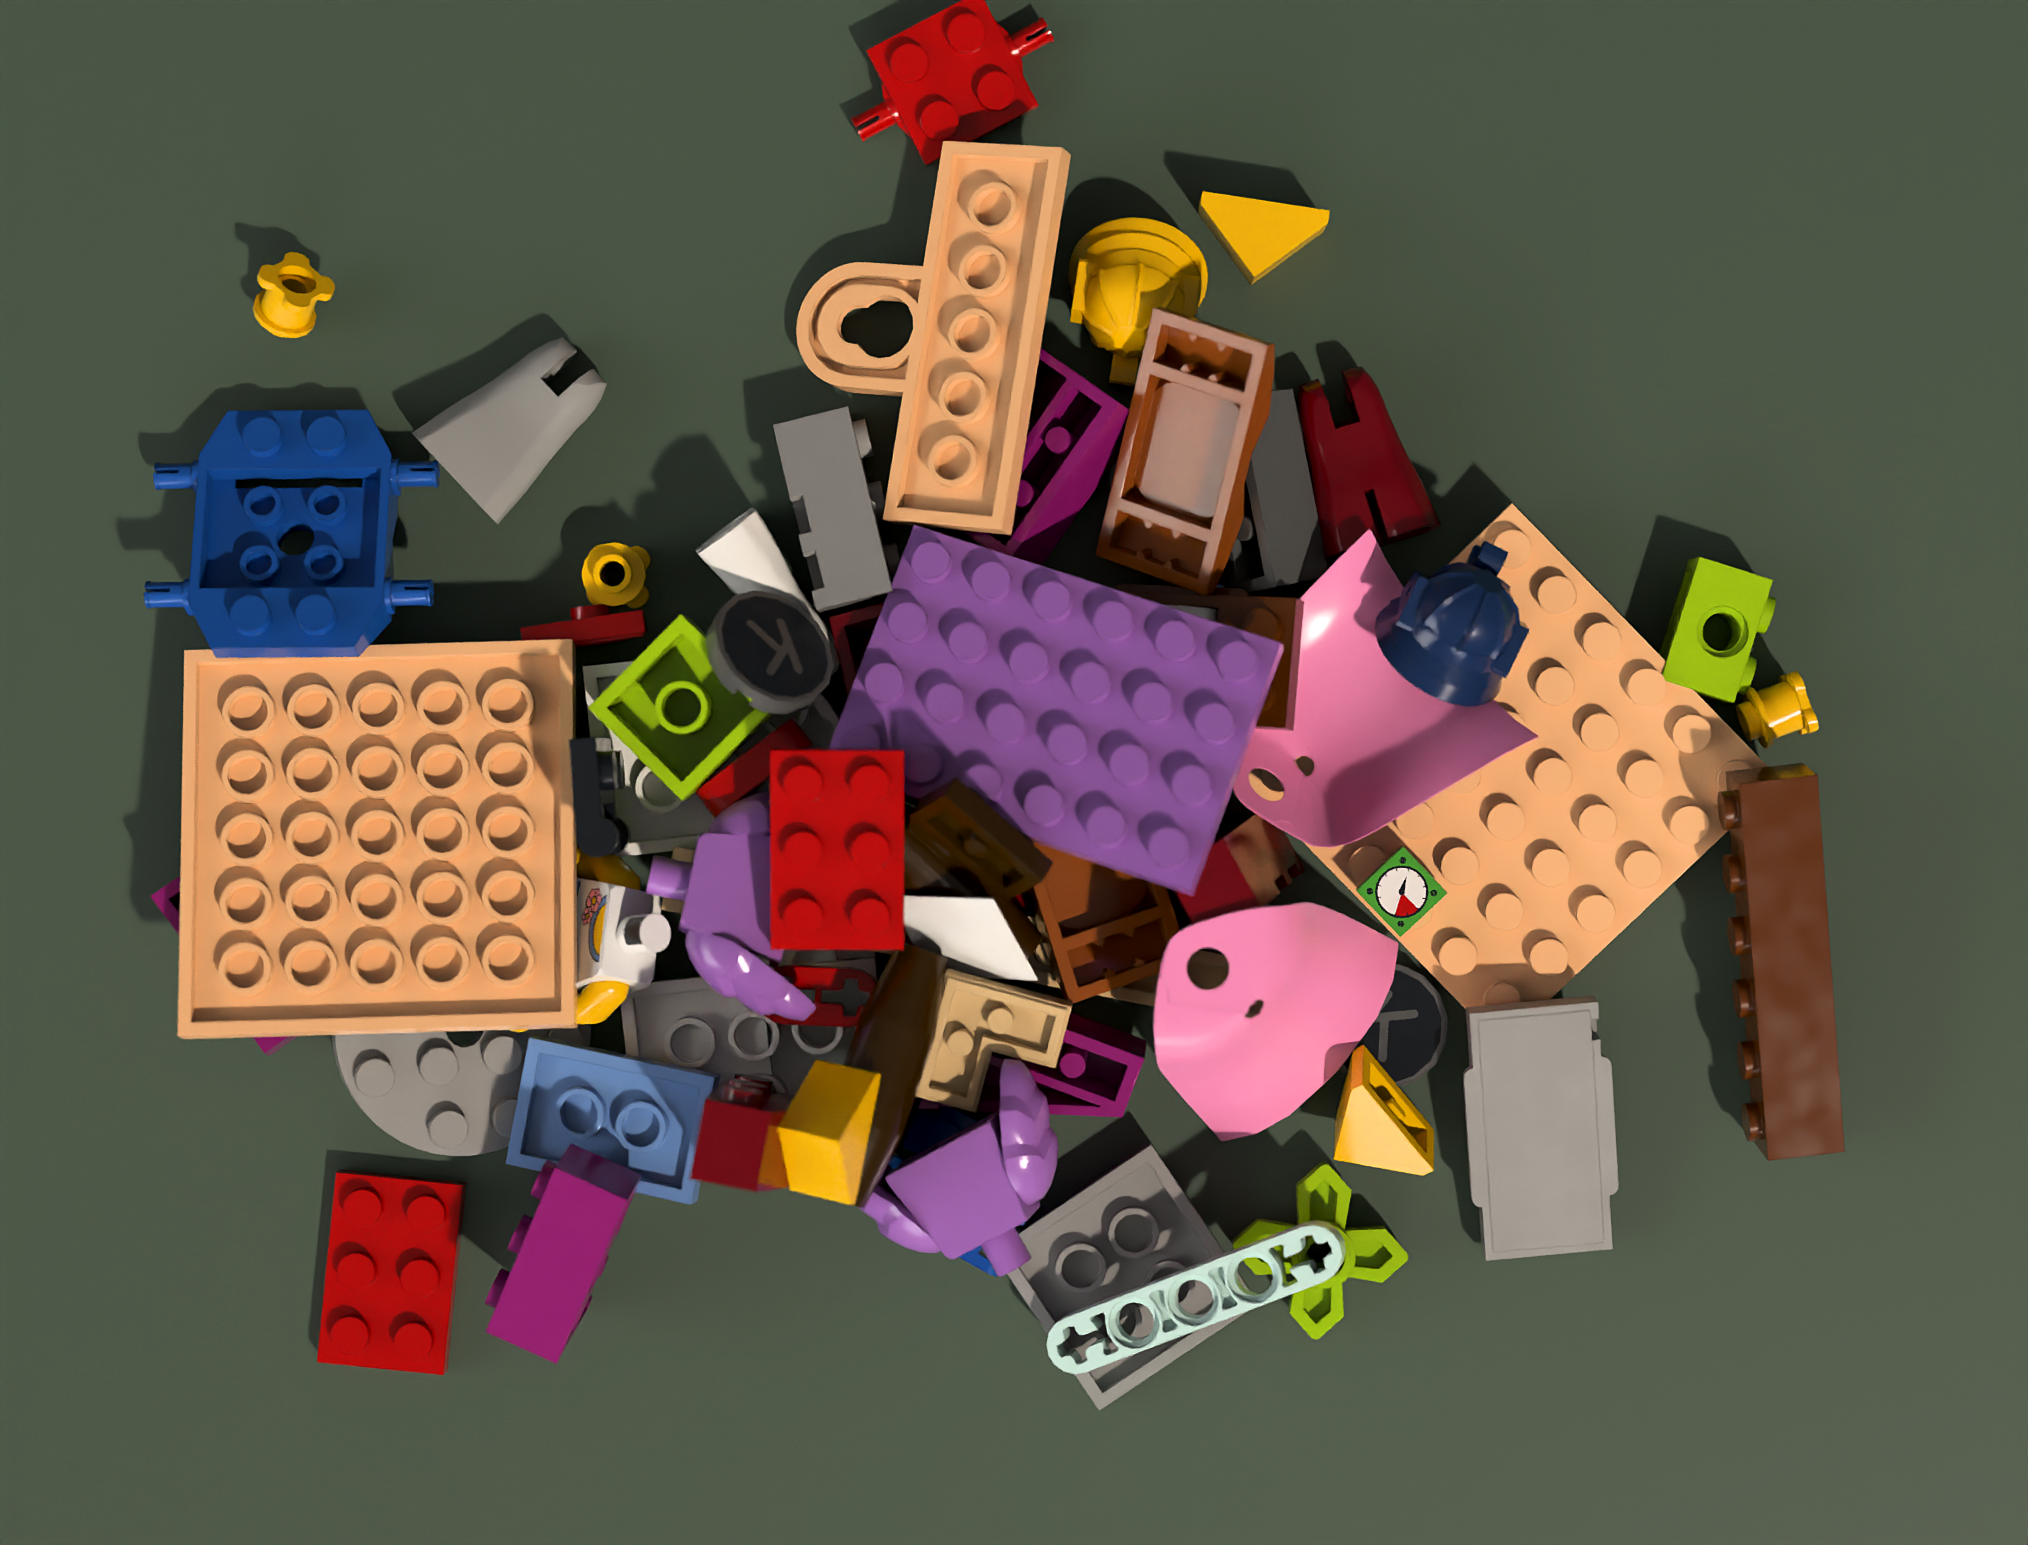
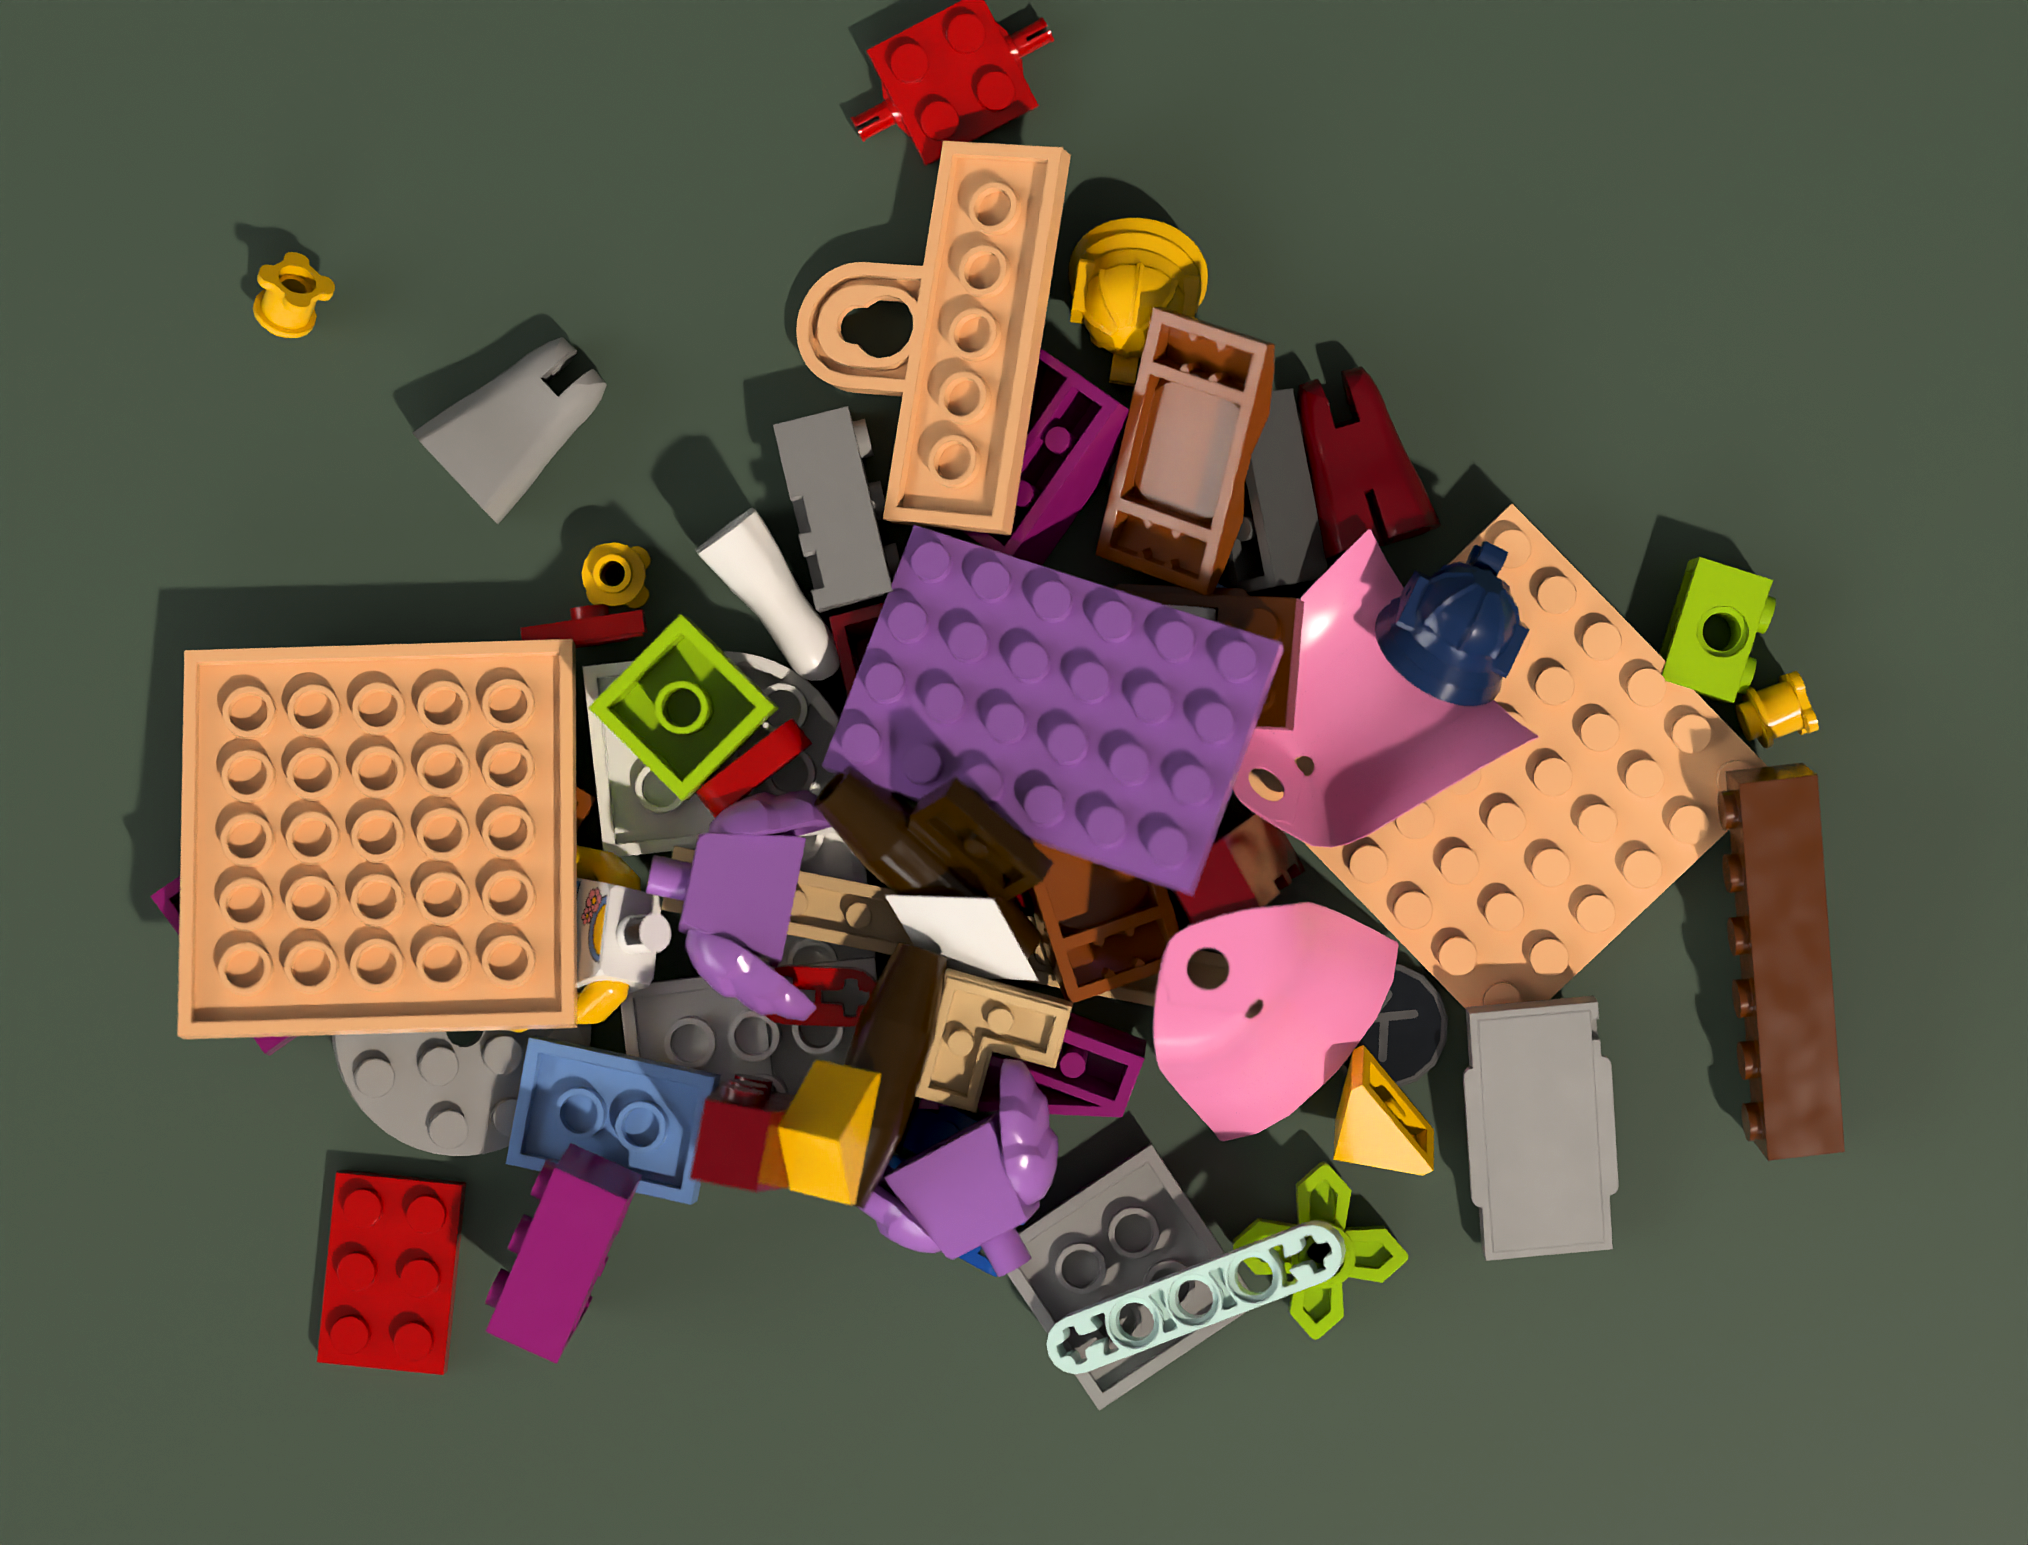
(280, 604): blue piece -> none
(595, 777): black plate -> none
(769, 652): tile -> none
(837, 848): red plate -> none
(1259, 232): yellow slope -> none
(1401, 891): tile -> none

